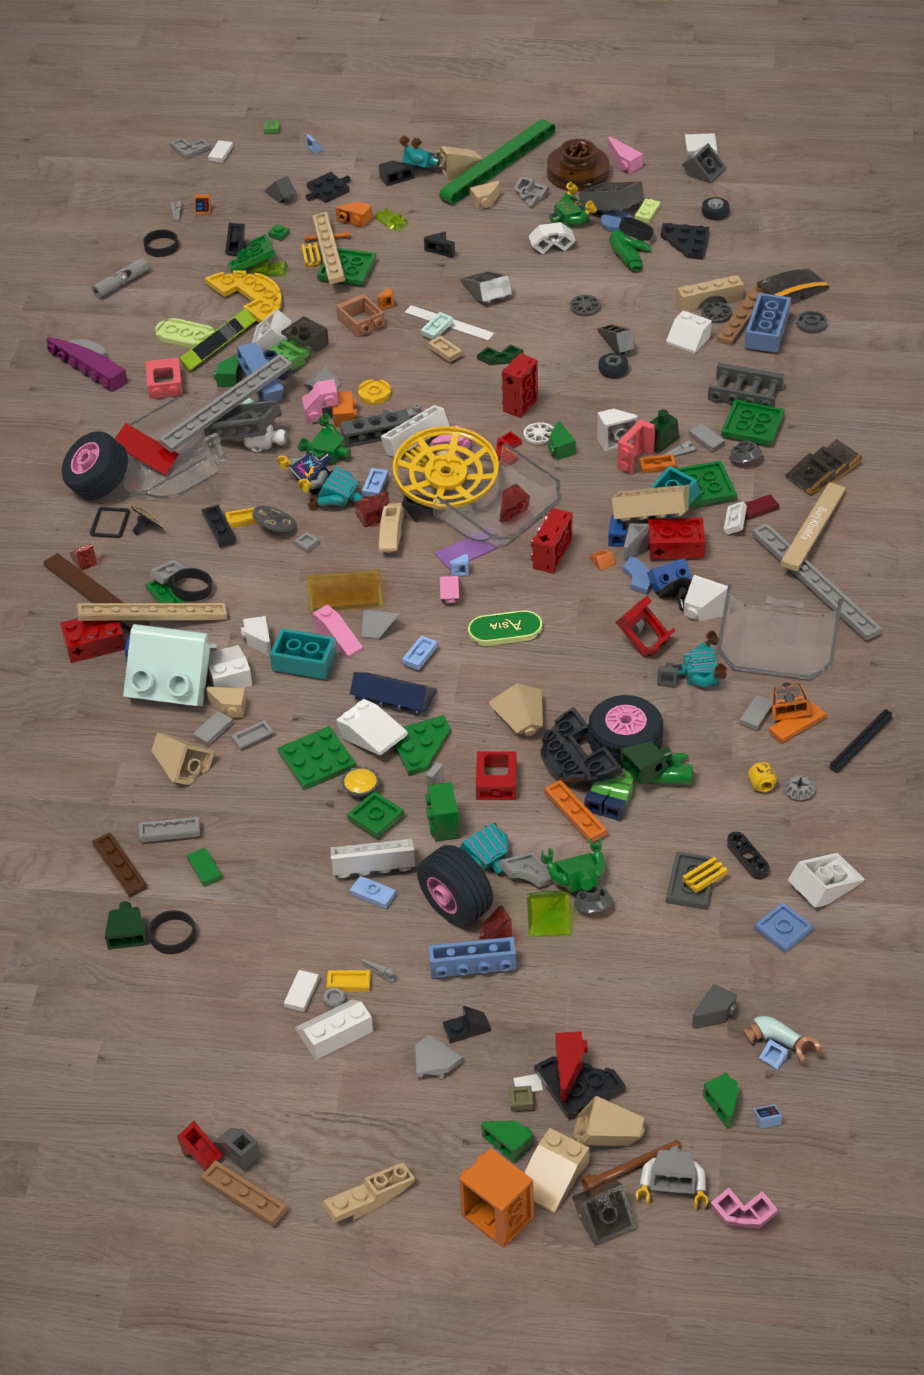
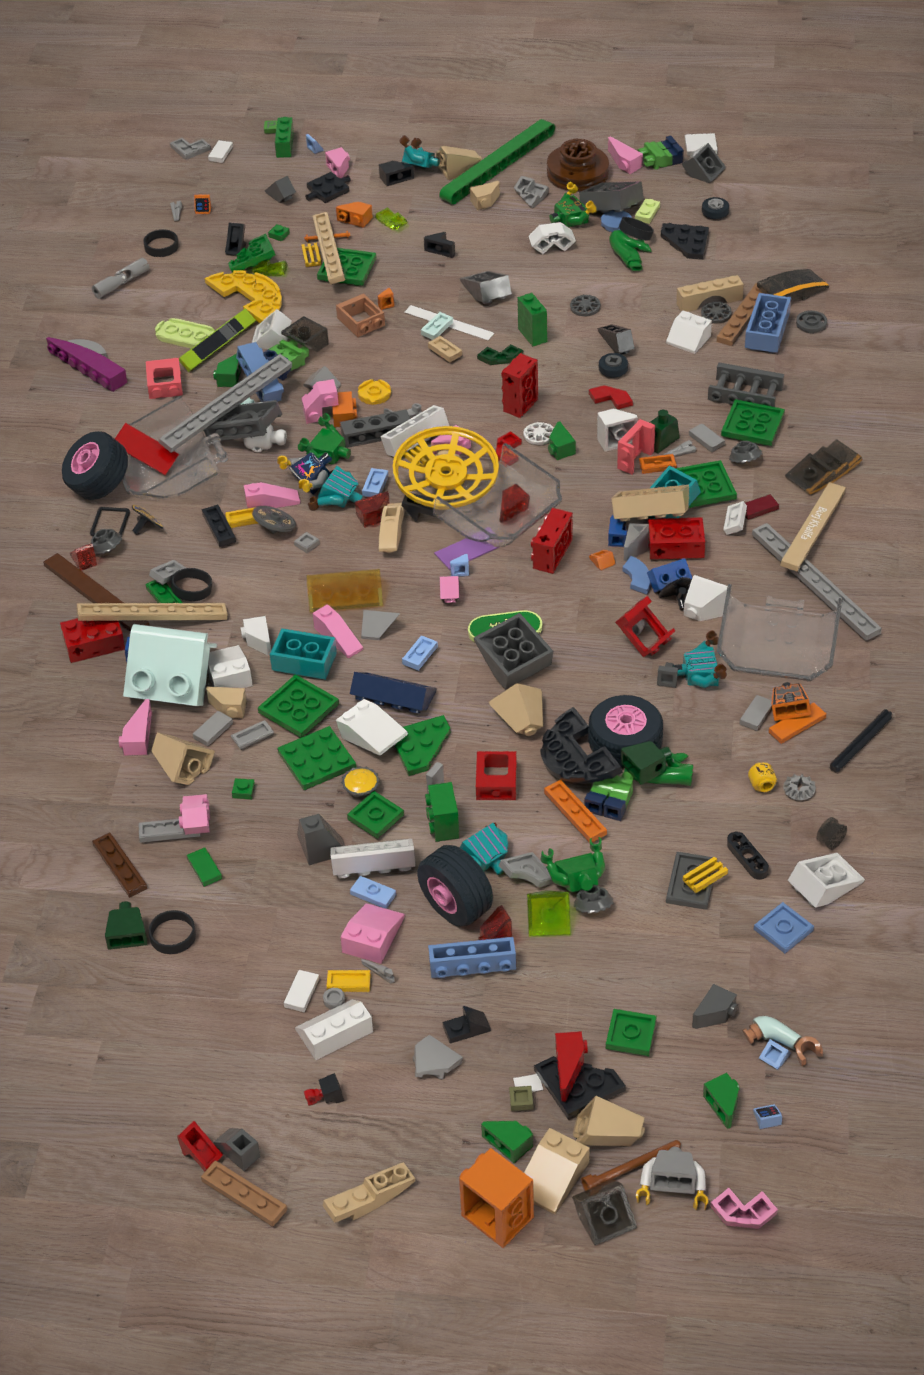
(105, 540): none -> dark grey piece
(137, 731): none -> bright pink slope
(195, 814): none -> bright pink brick
(243, 788): none -> green plate
(270, 495): none -> bright pink slope
(284, 137): none -> green brick
(298, 706): none -> green plate
(317, 838): none -> dark grey slope
(329, 1090): none -> black piece
(337, 161): none -> bright pink slope
(371, 933): none -> bright pink slope
(514, 650): none -> dark grey slope
(532, 319): none -> green brick
(618, 397): none -> red tile
(631, 1032): none -> green plate
(662, 153): none -> bright green hips
(831, 833): none -> clear smoke wheel

